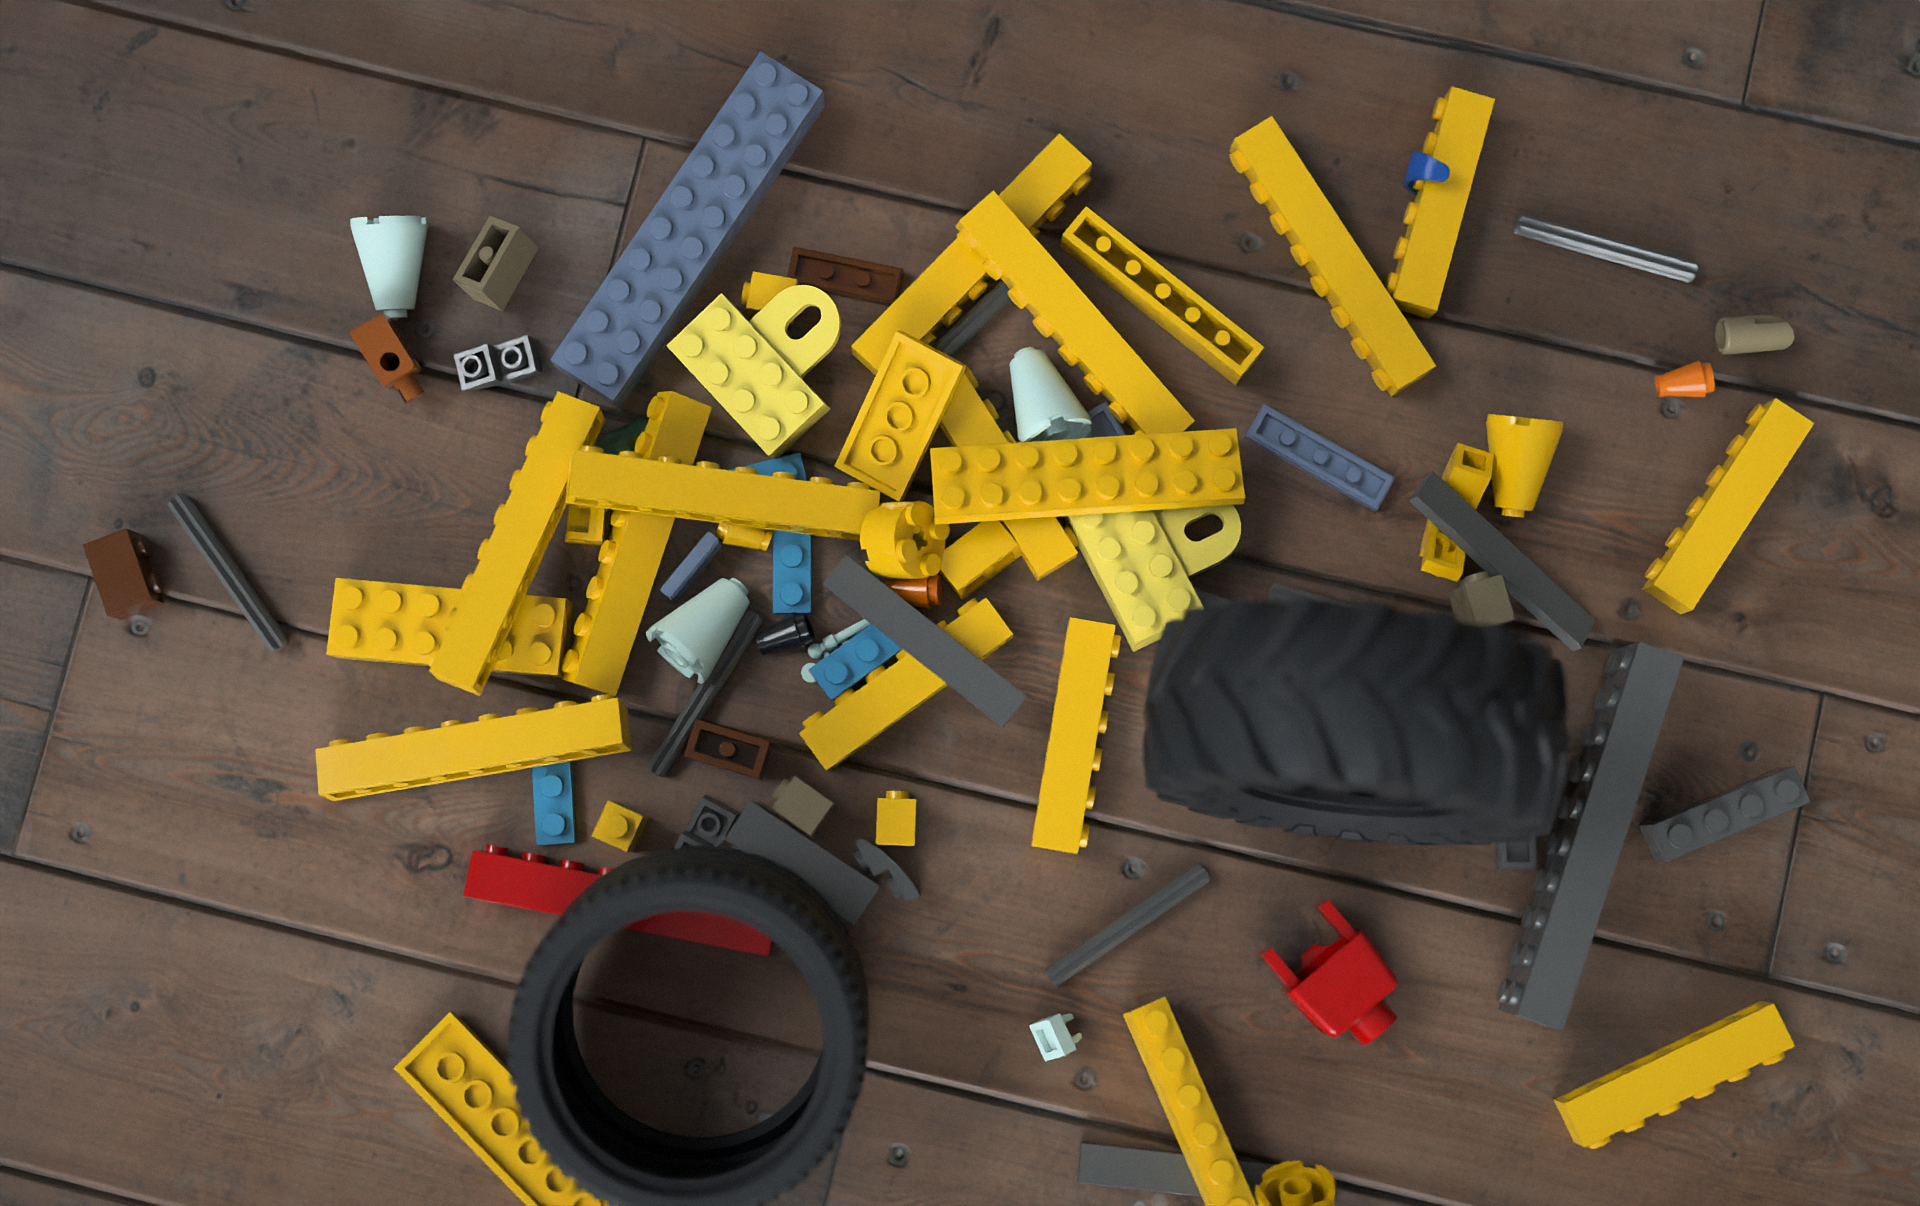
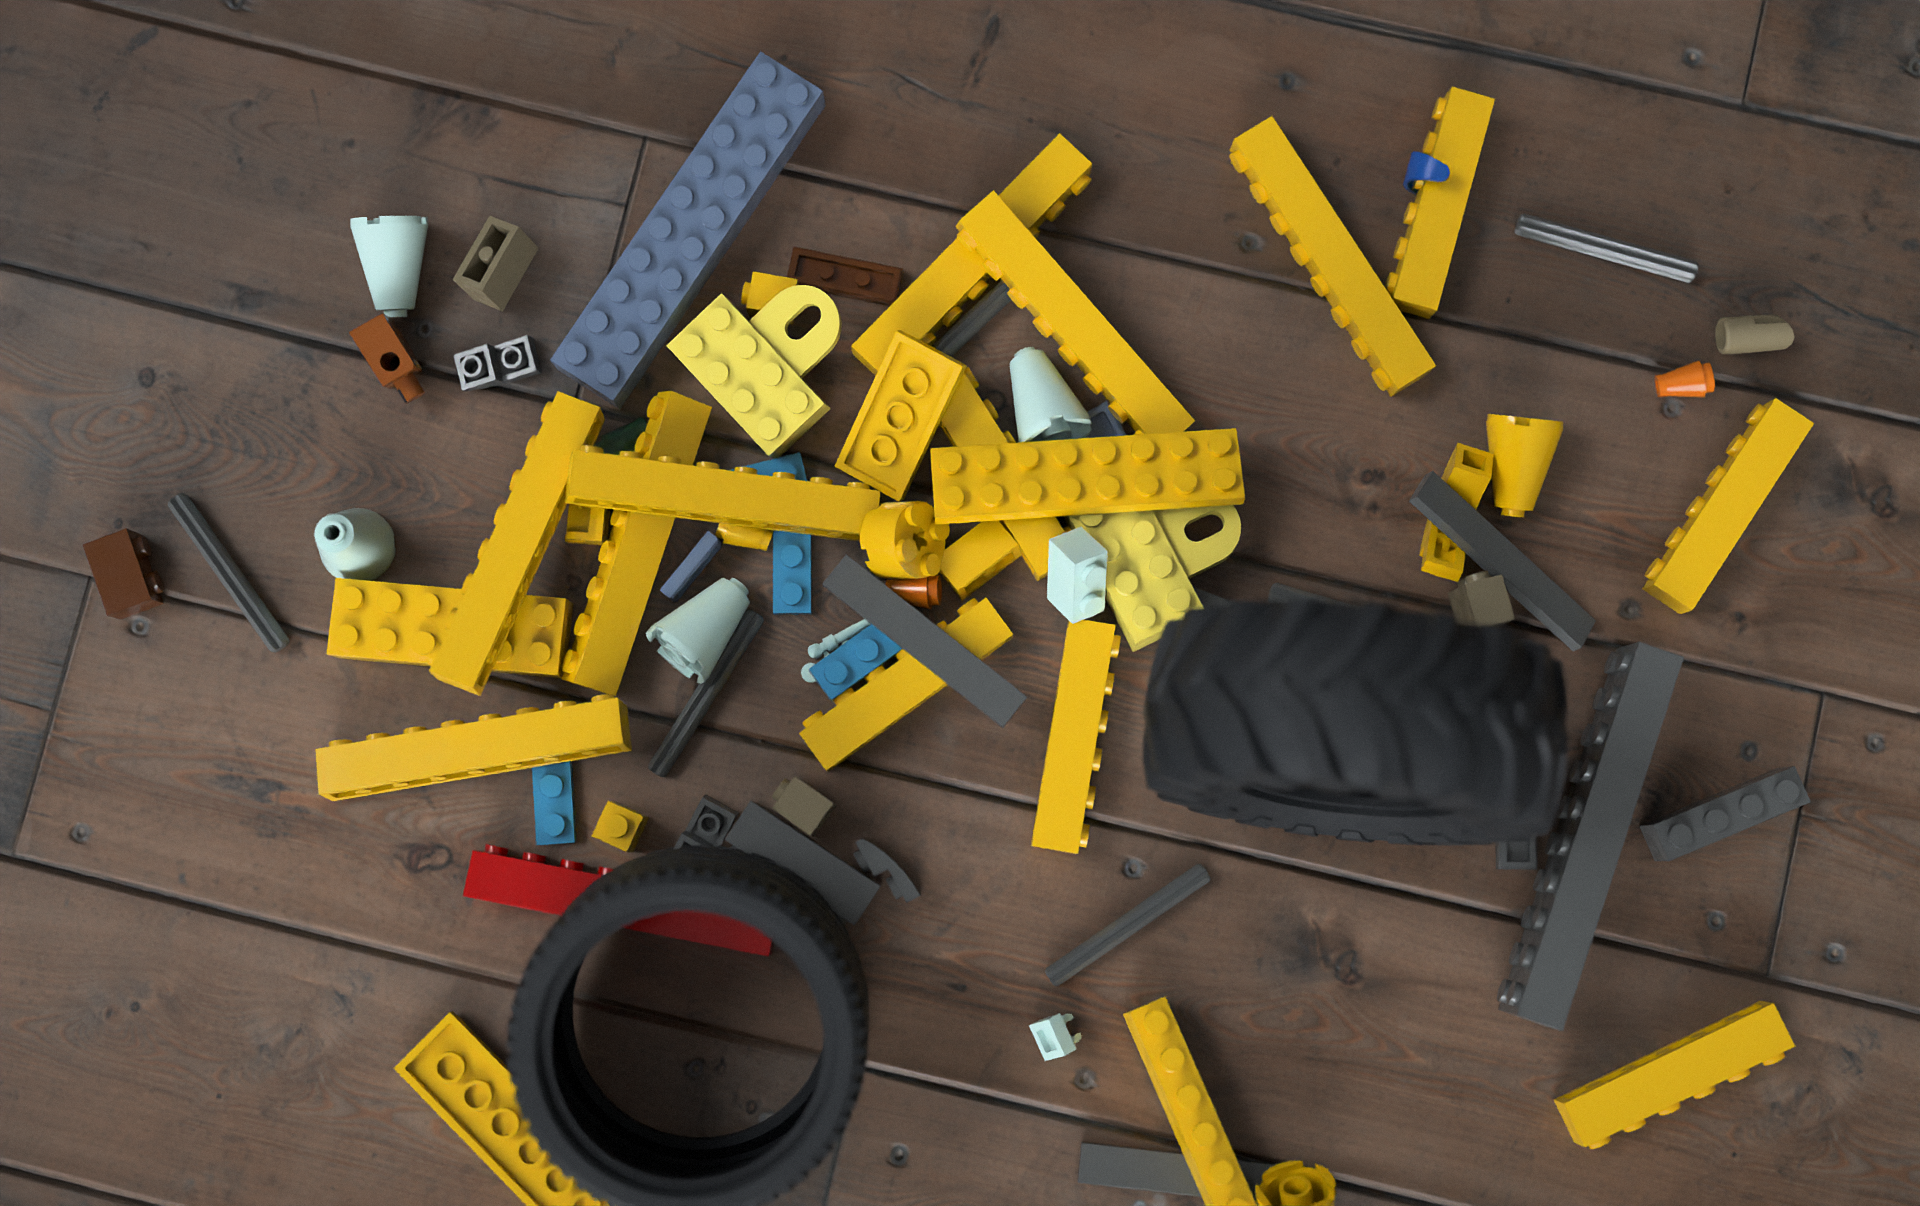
(355, 544): none -> light aqua cone
(728, 749): reddish brown brick -> none
(786, 635): black cone -> none
(896, 819): yellow brick -> none
(1077, 574): none -> light aqua brick
(1160, 295): yellow brick -> none
(1319, 457): sand blue tile -> none
(1339, 982): red piece -> none

